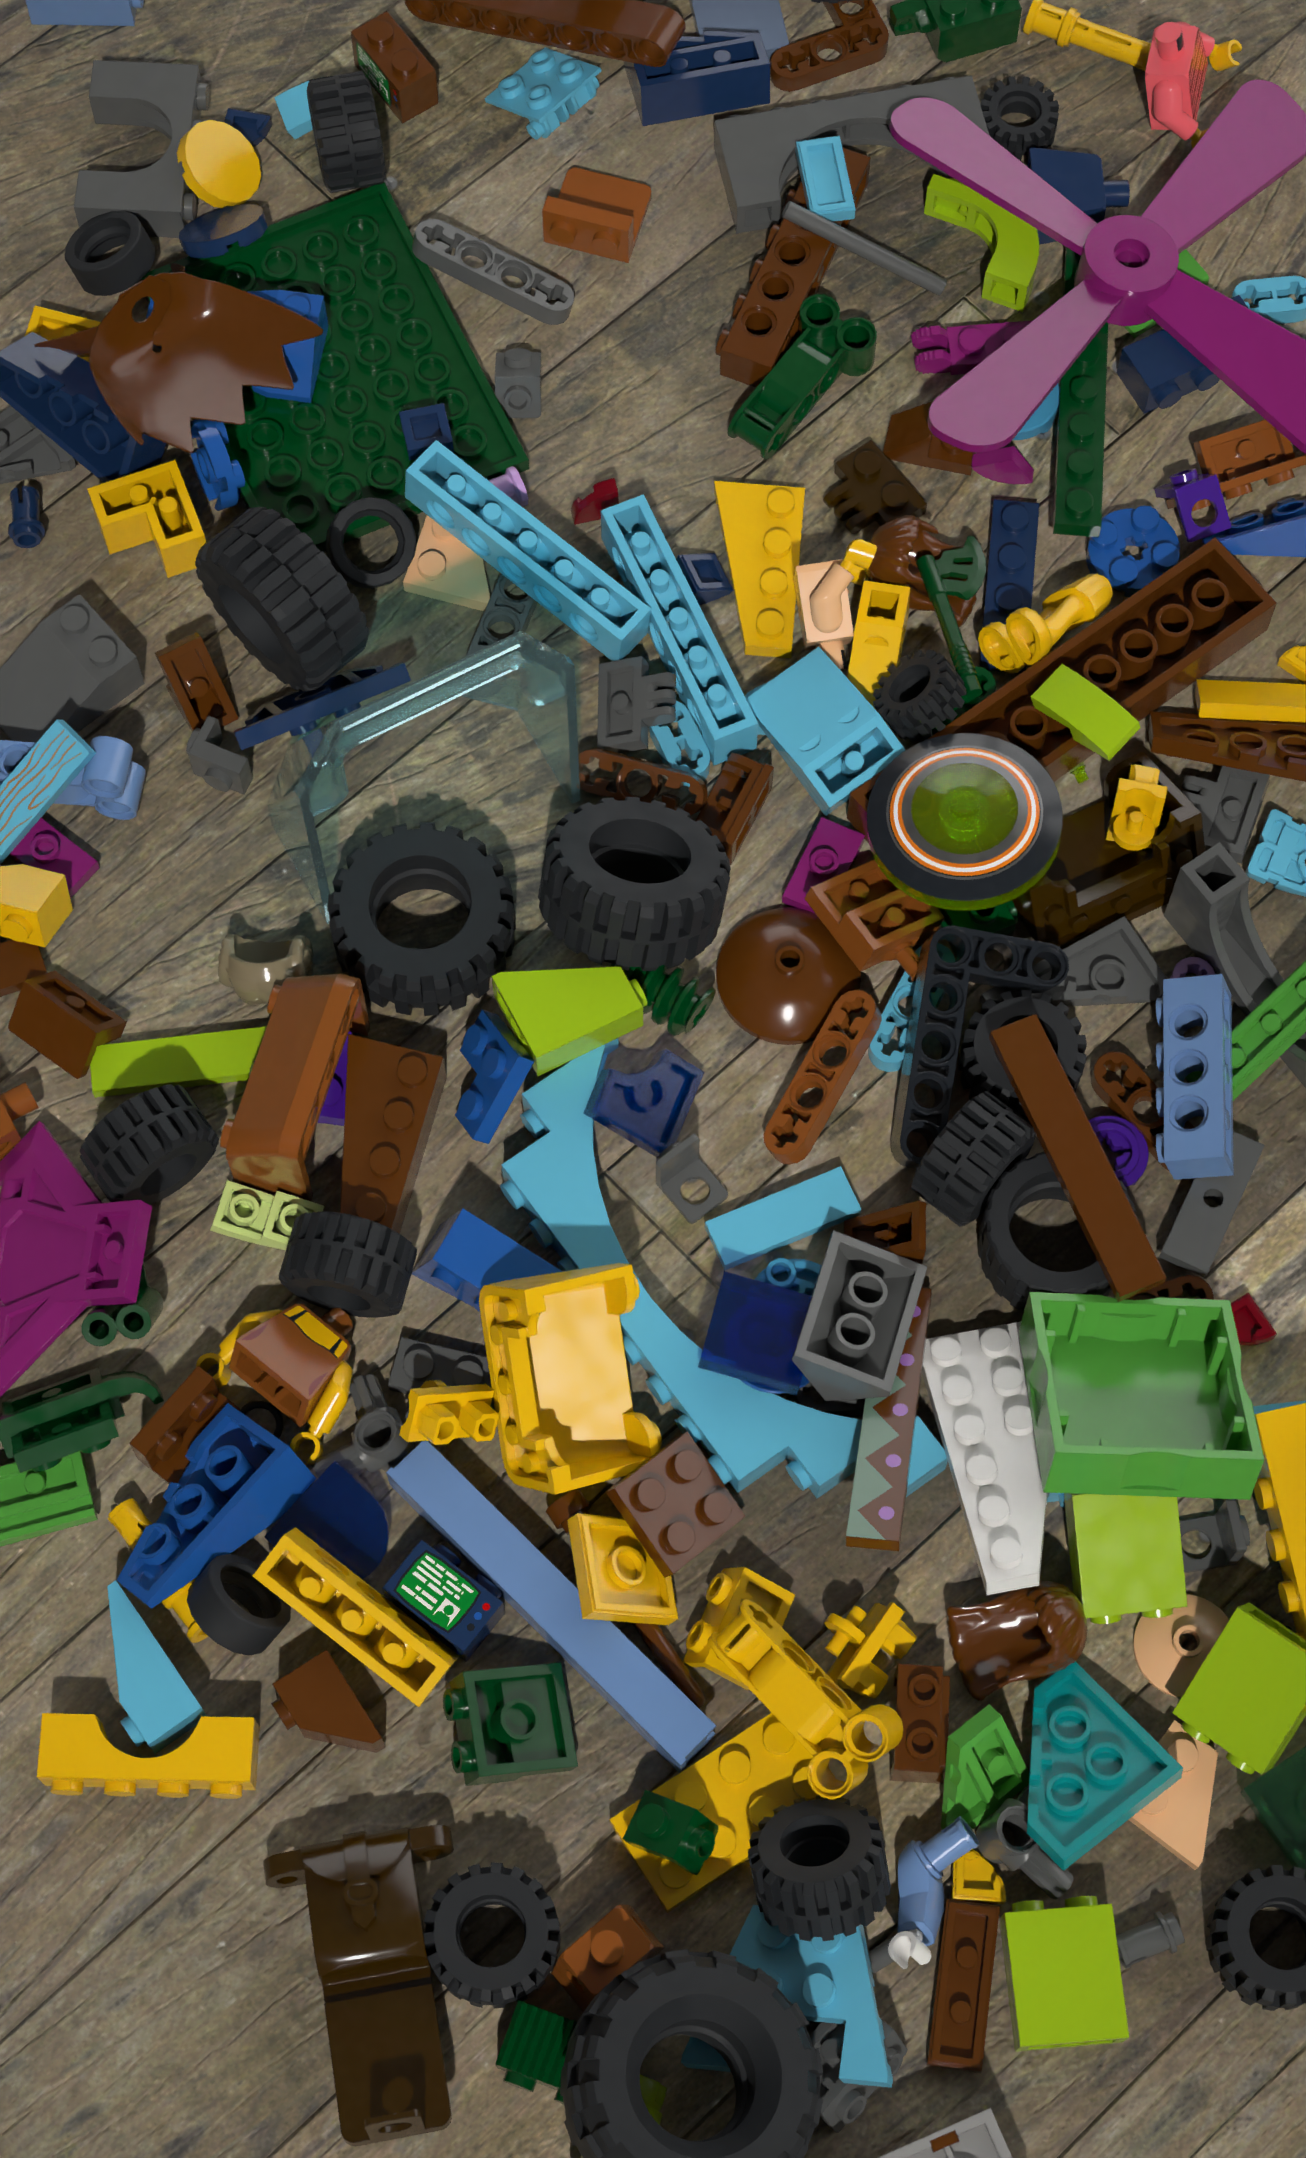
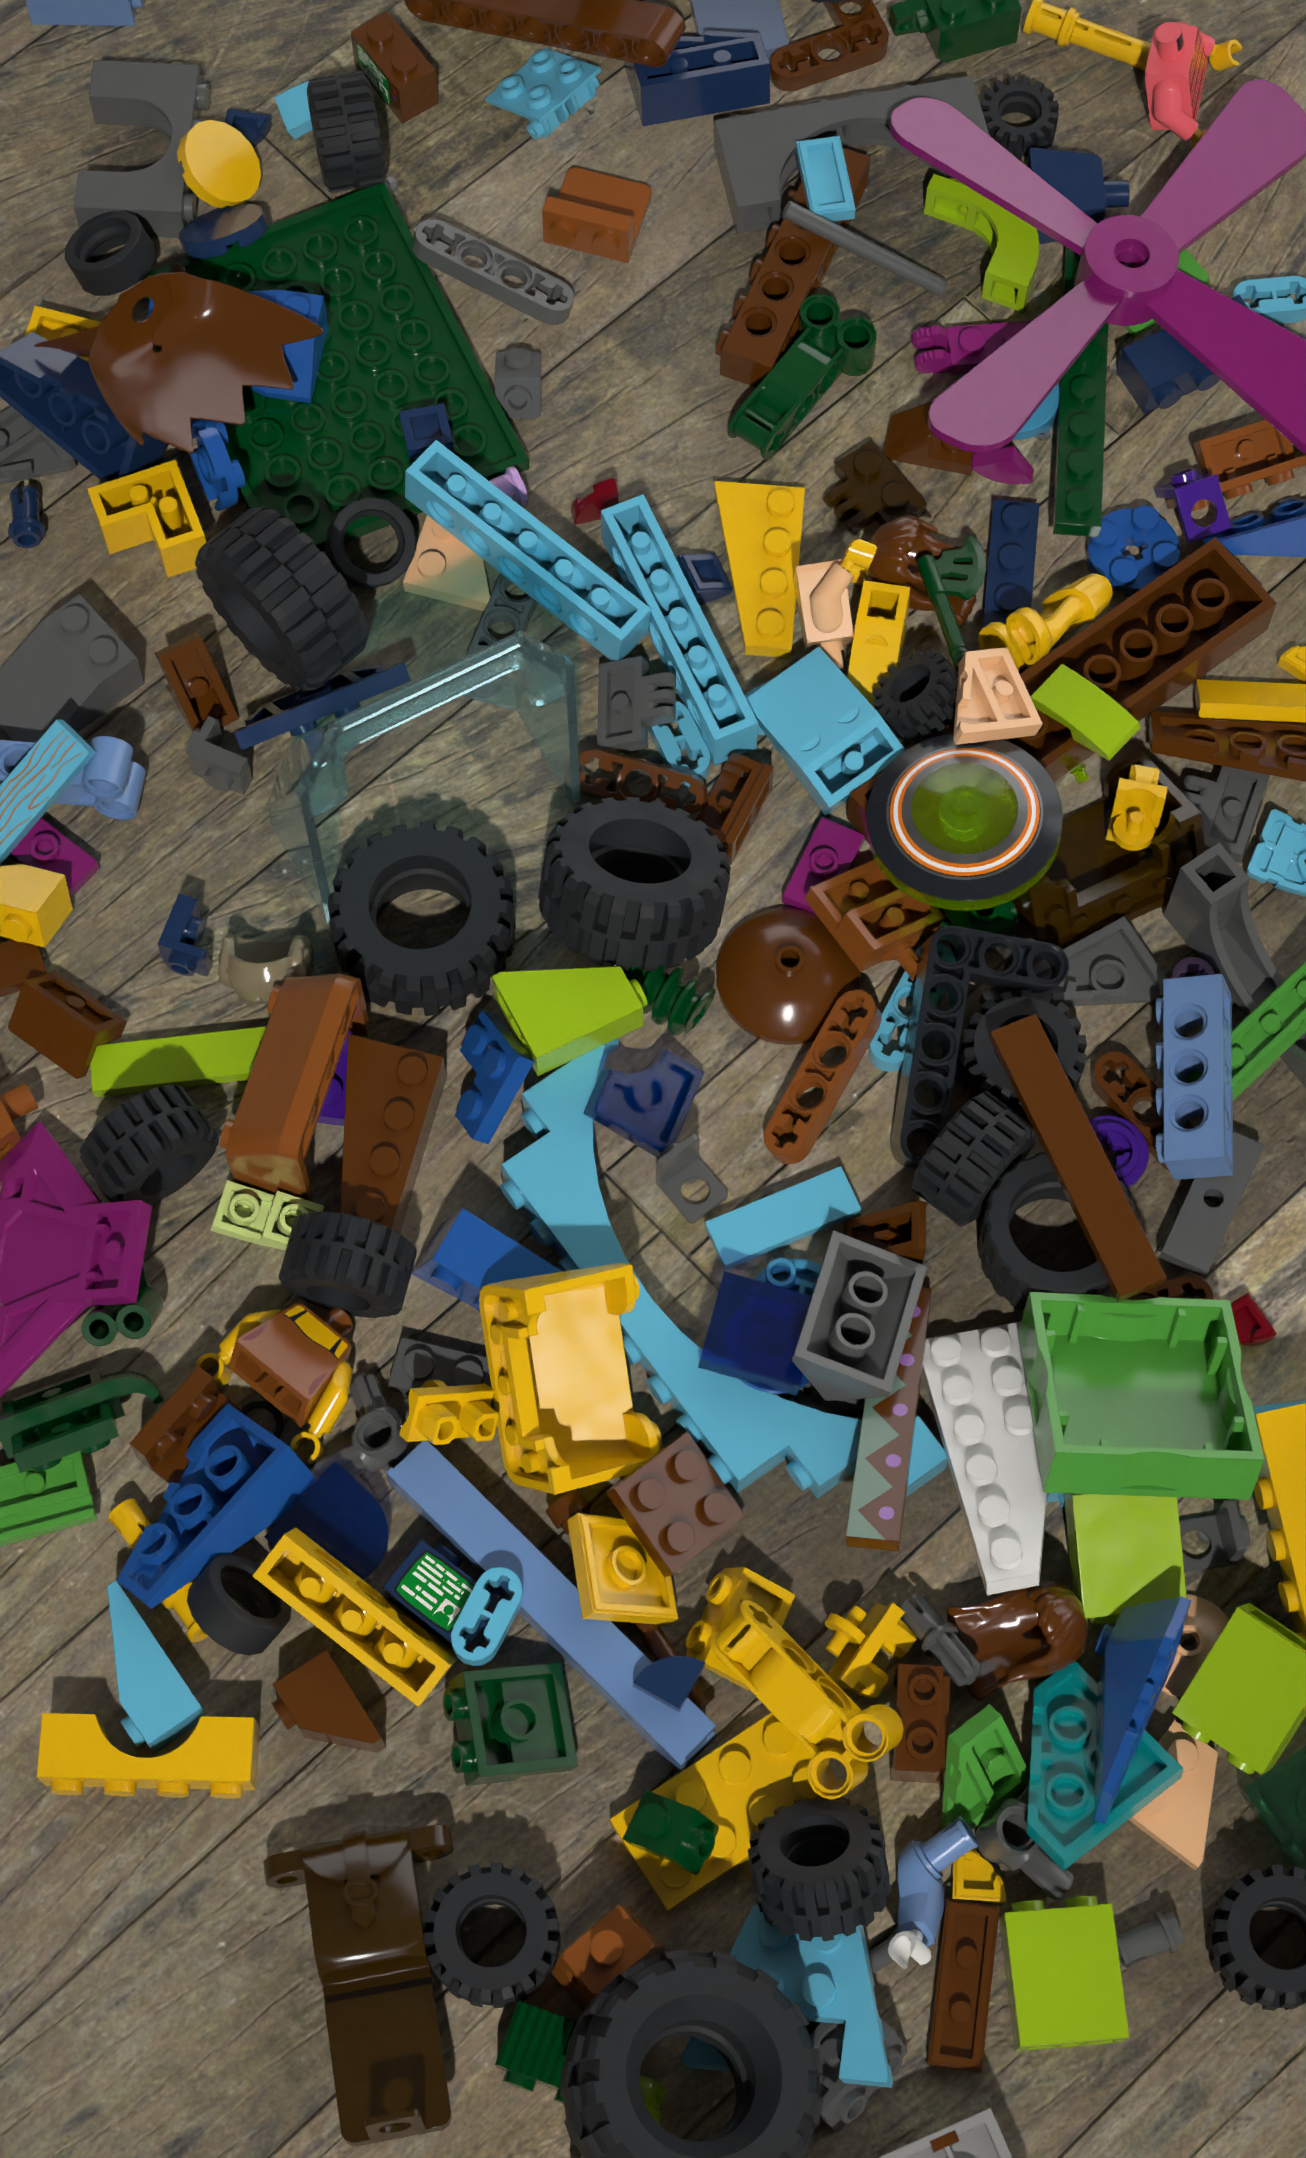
(181, 938): none -> dark blue bracket
(476, 1610): none -> medium azure beam
(670, 1679): none -> dark blue tile
(940, 1640): none -> dark grey axle
(992, 699): none -> light nougat wing
(1130, 1680): none -> blue wedge

